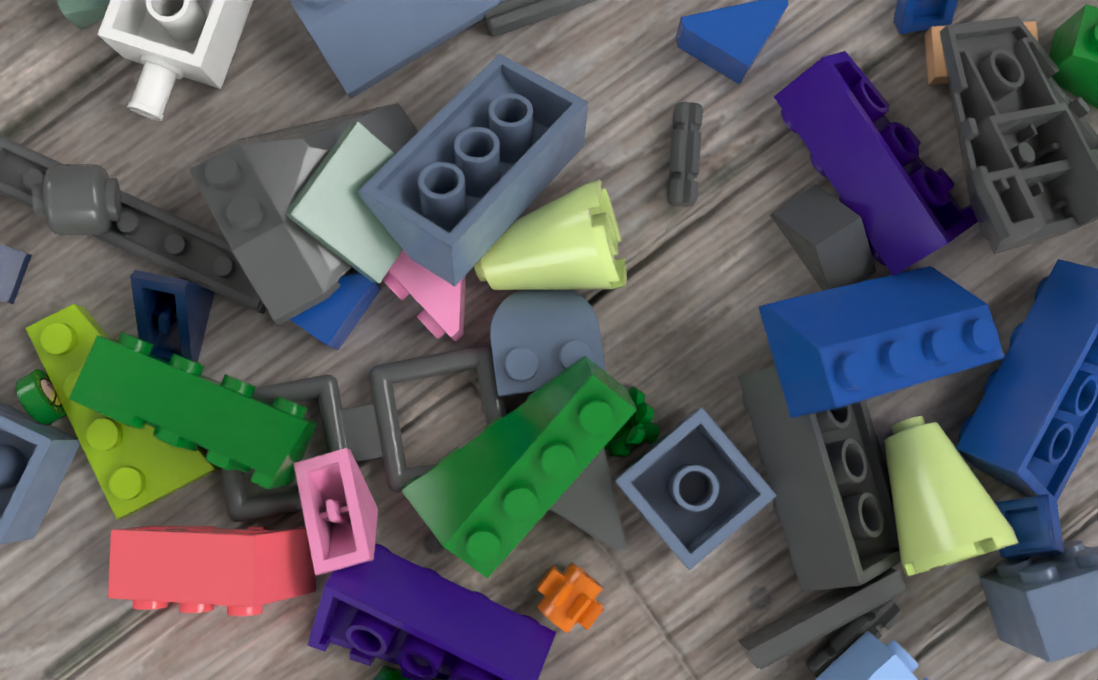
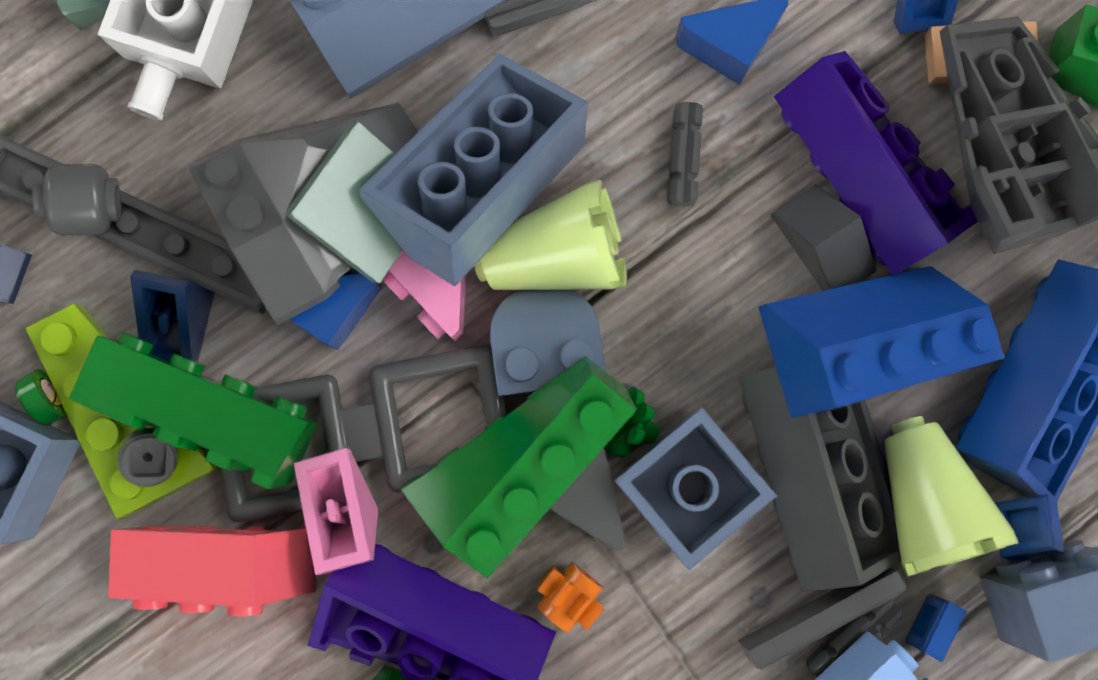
(146, 459): none -> dark grey tile
(935, 626): none -> blue tile

